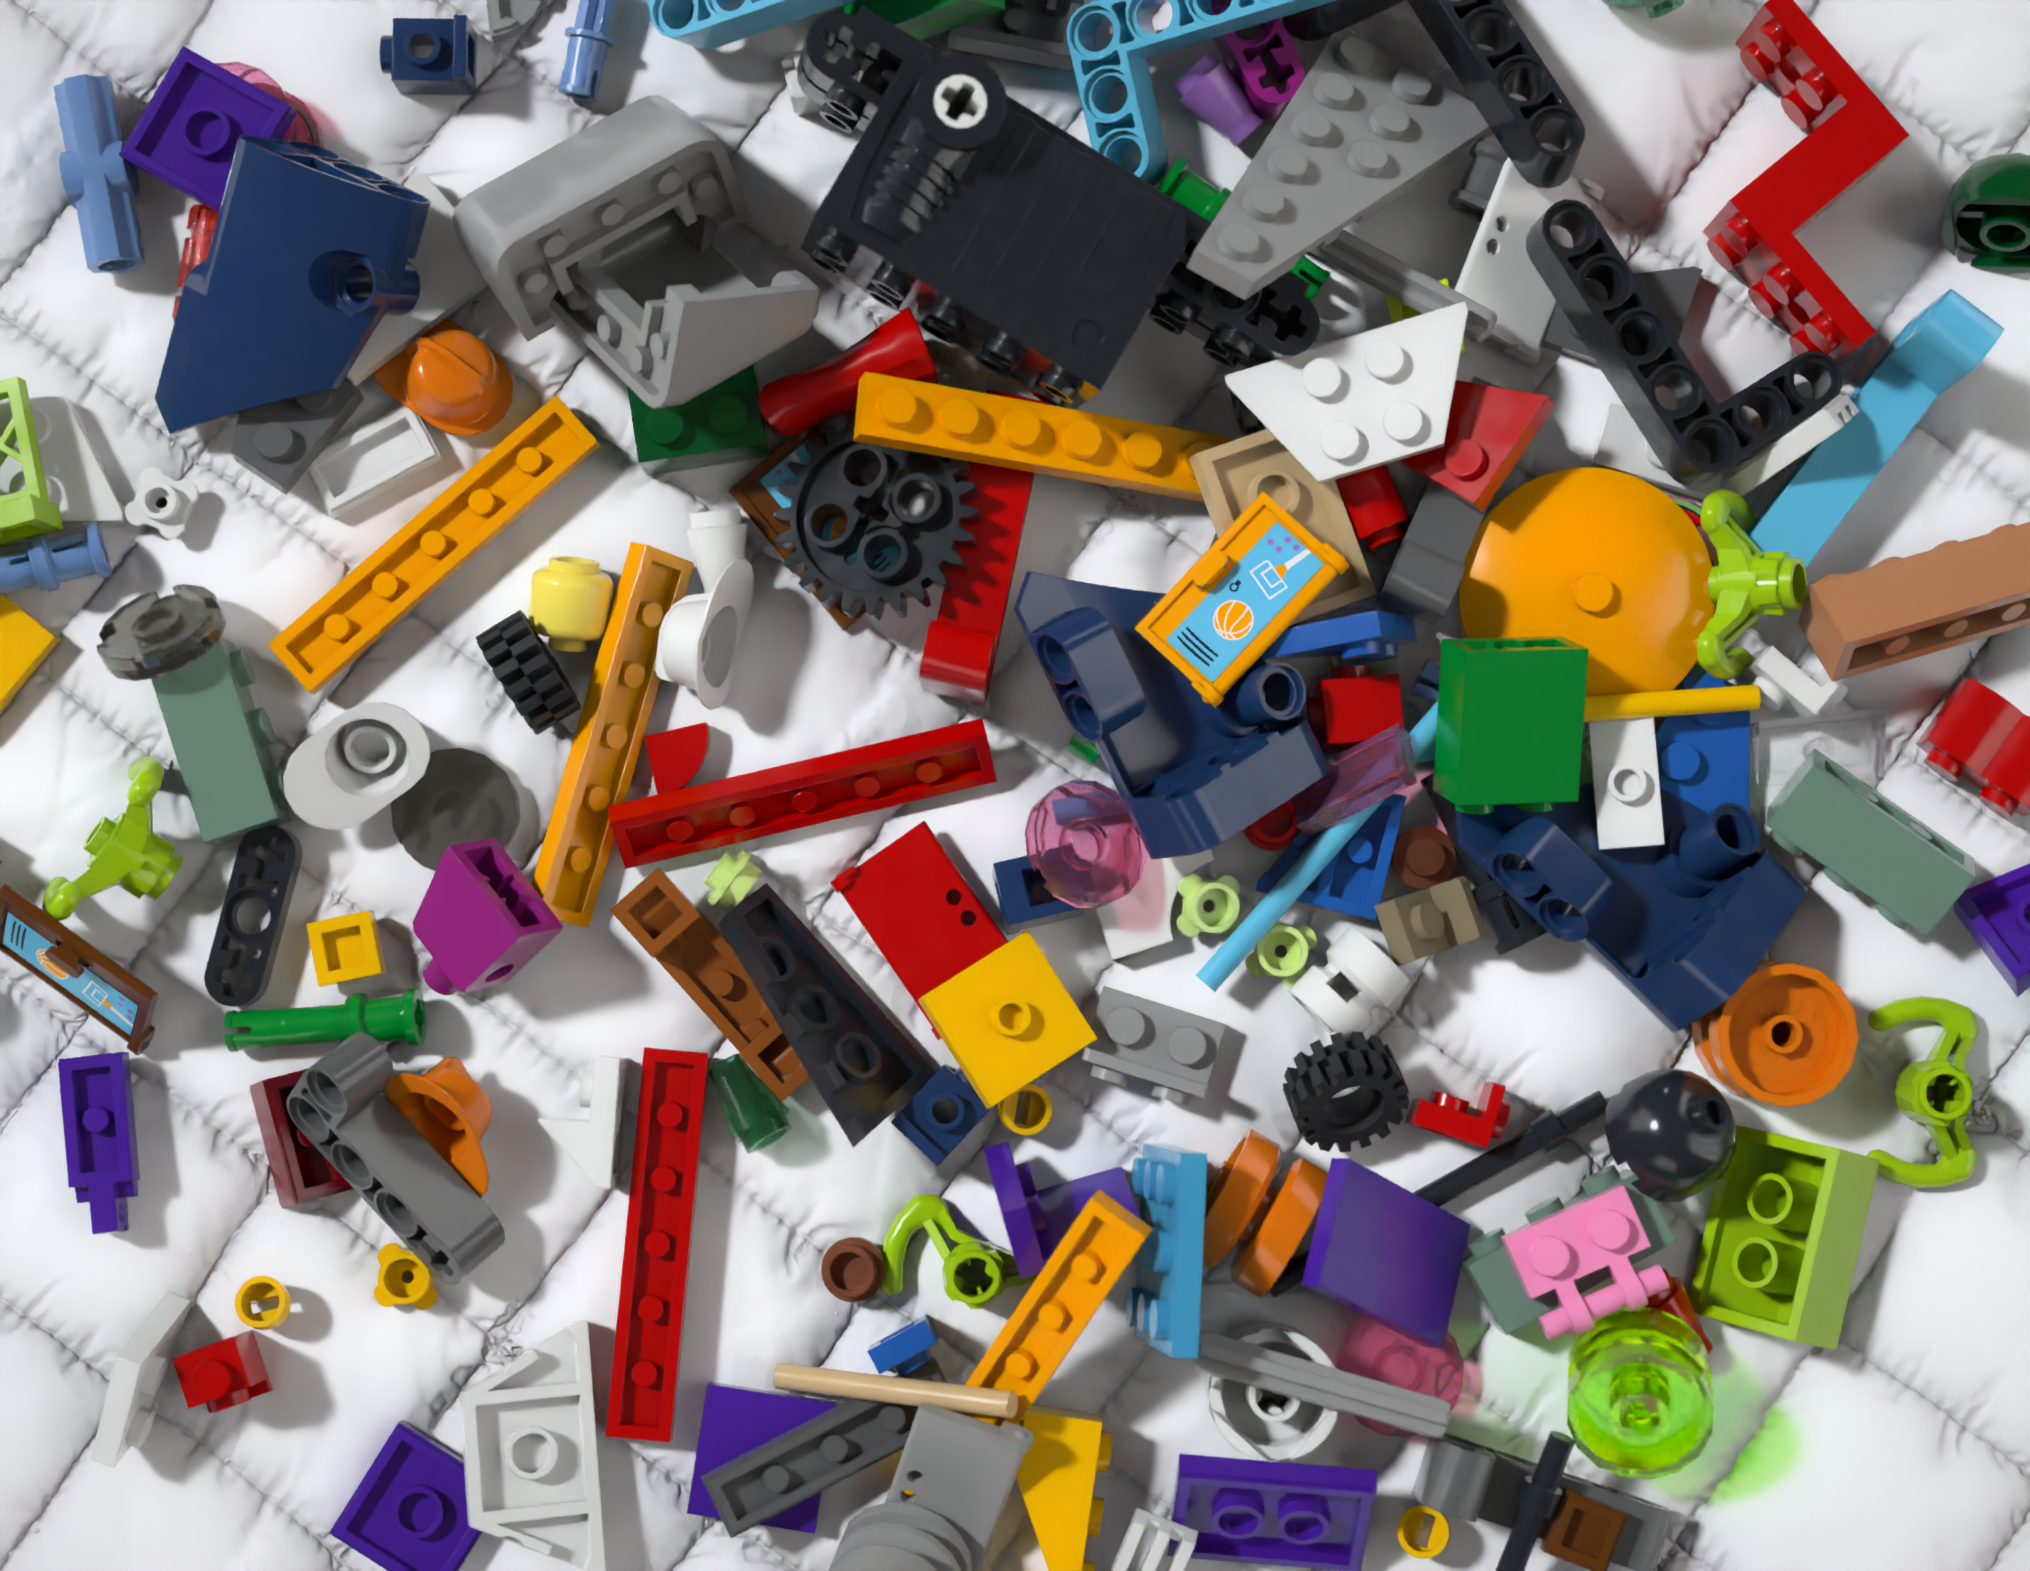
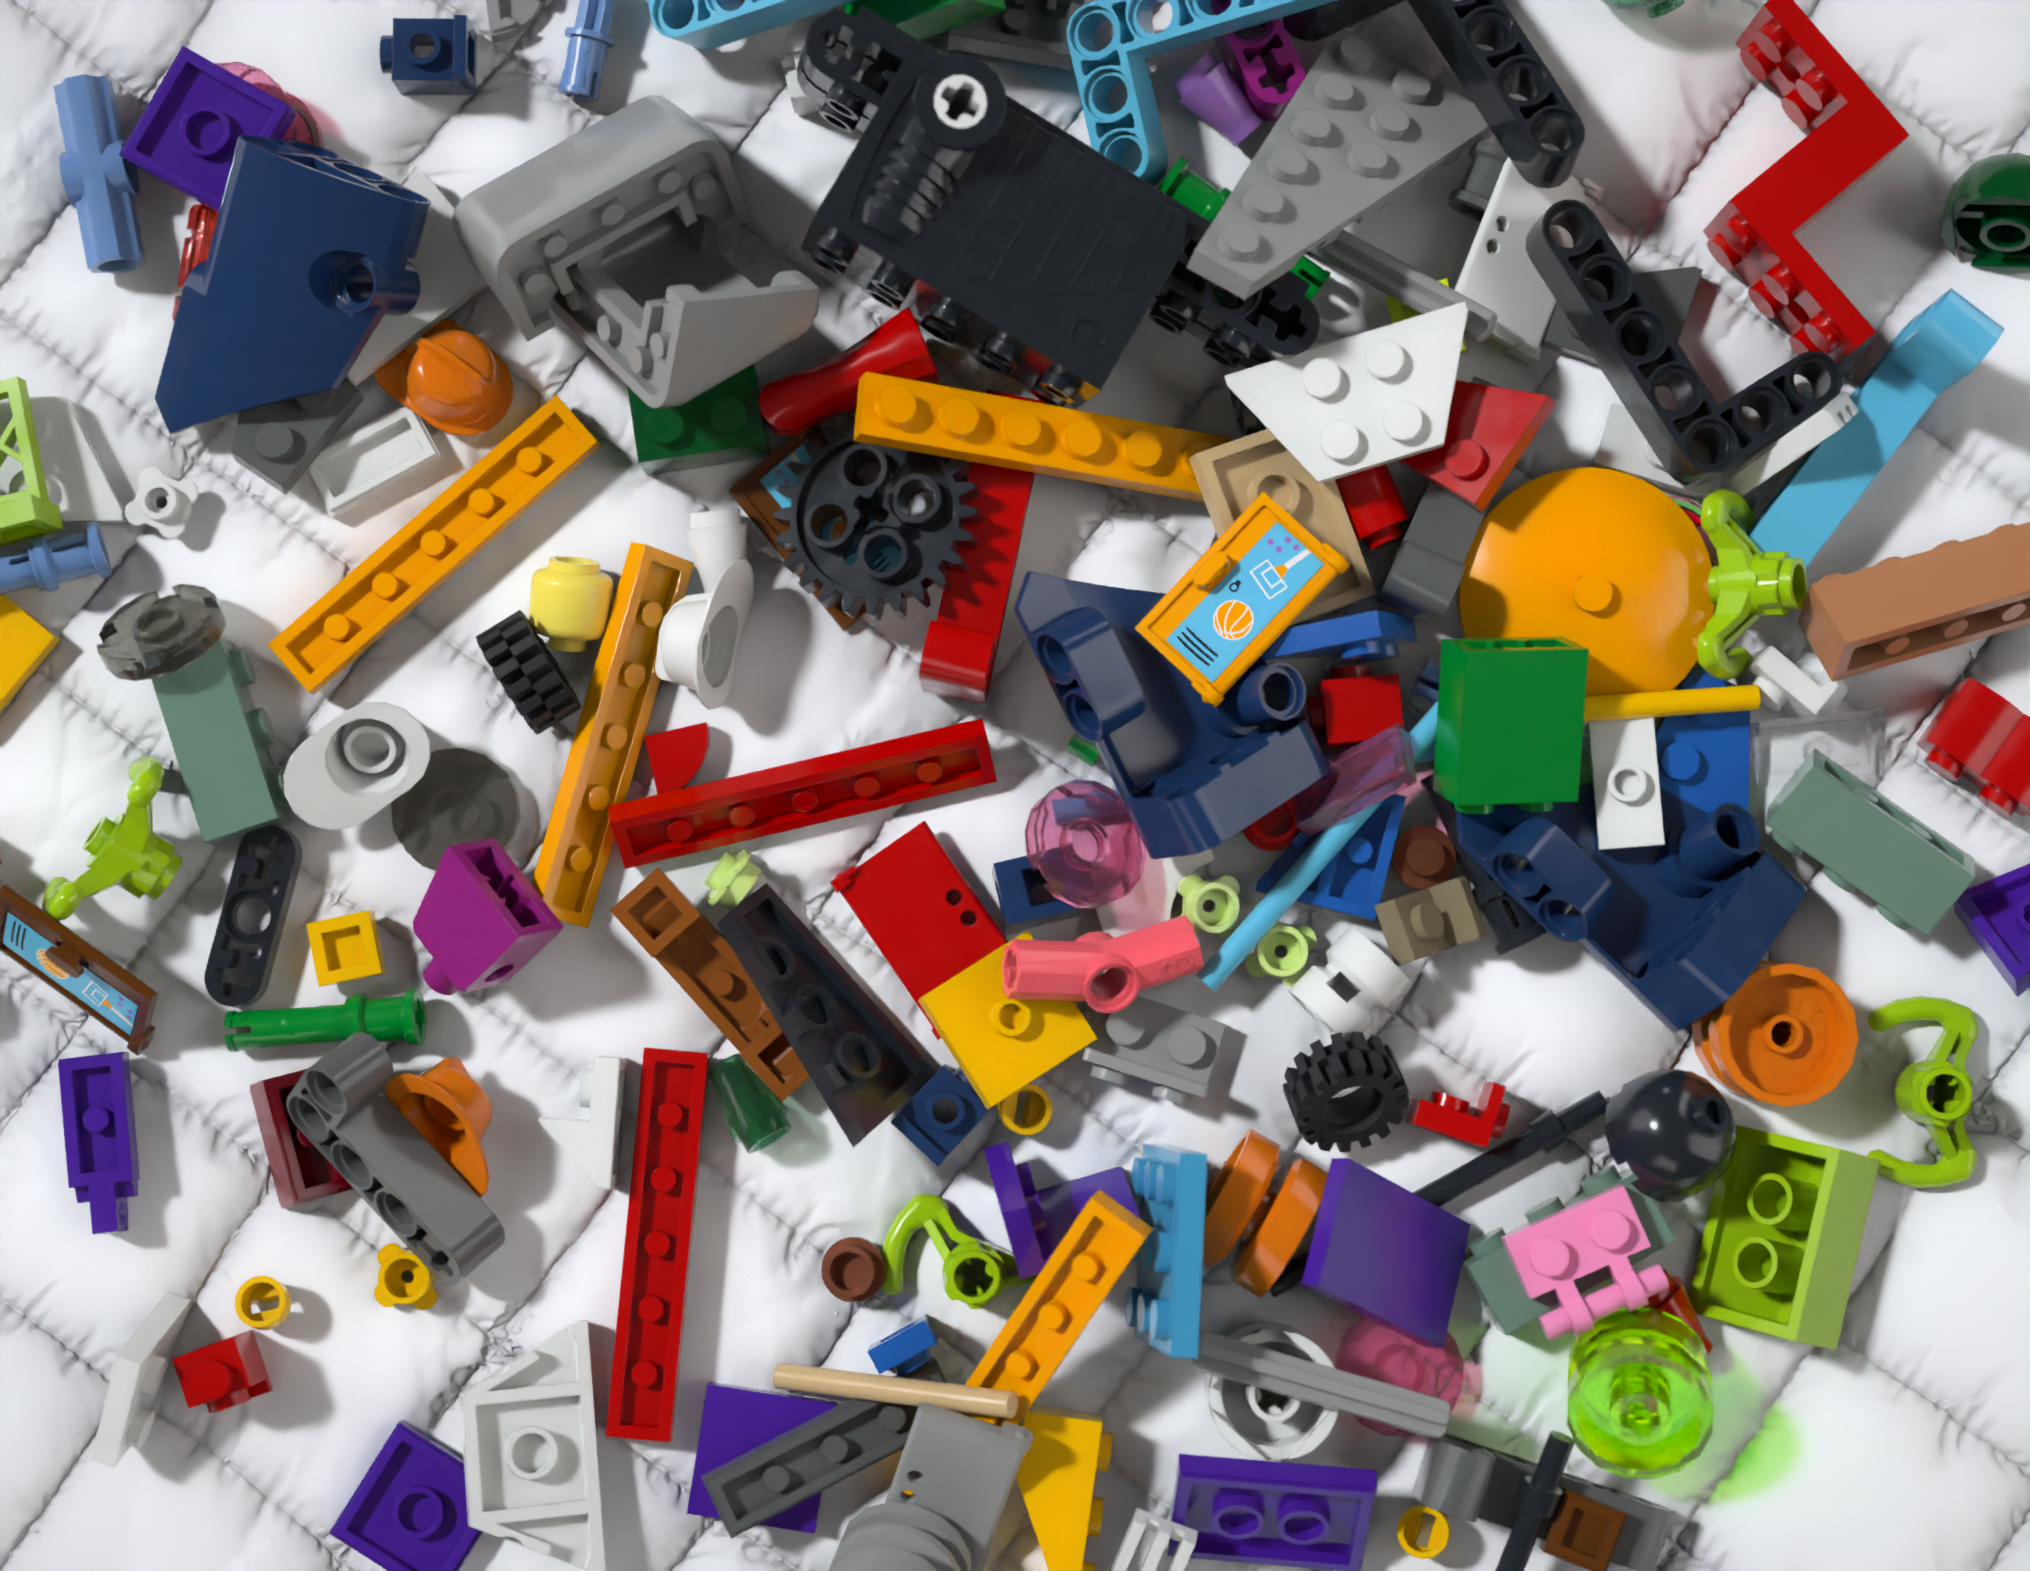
(1071, 967): none -> coral piece

